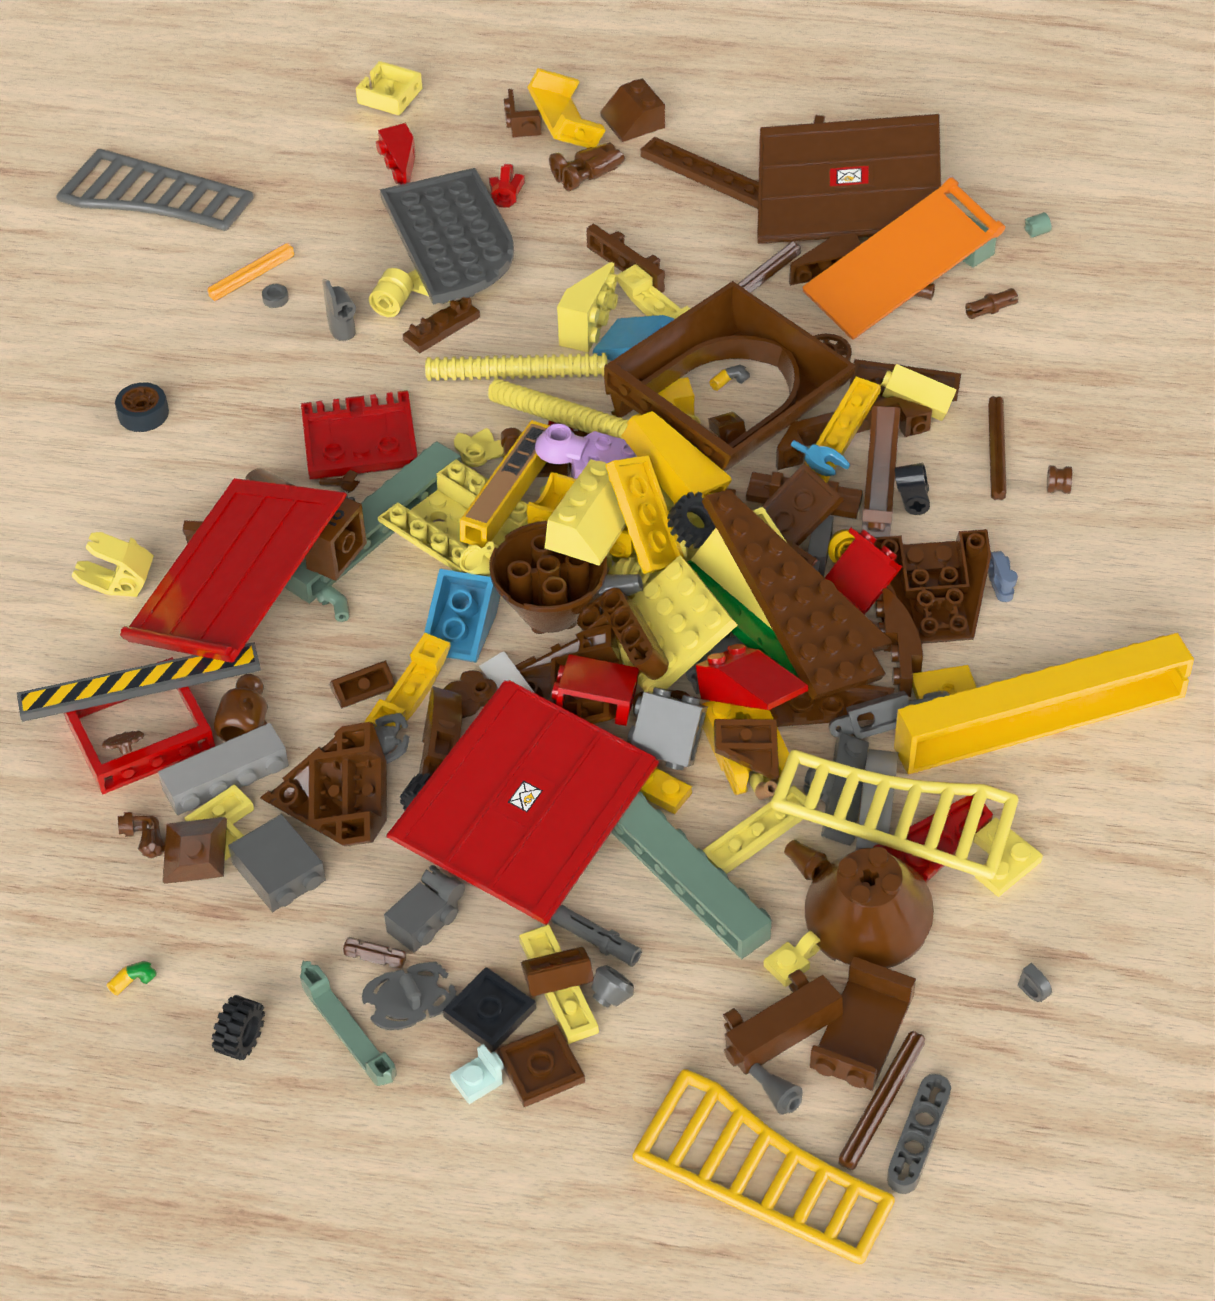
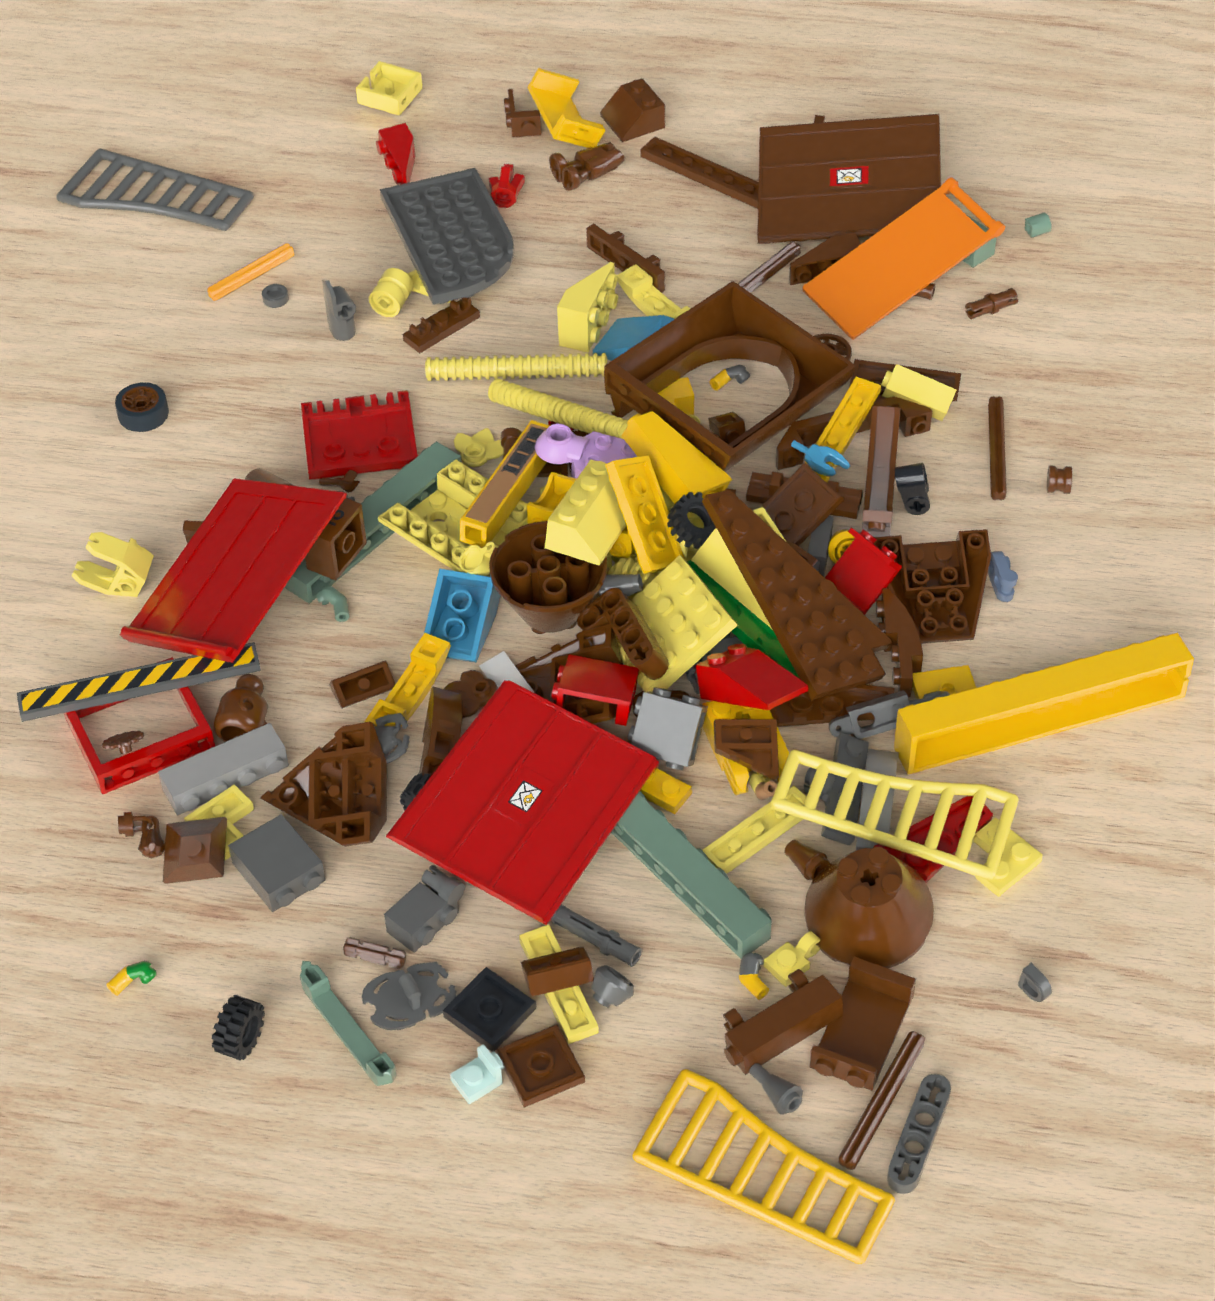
(748, 975): none -> arm

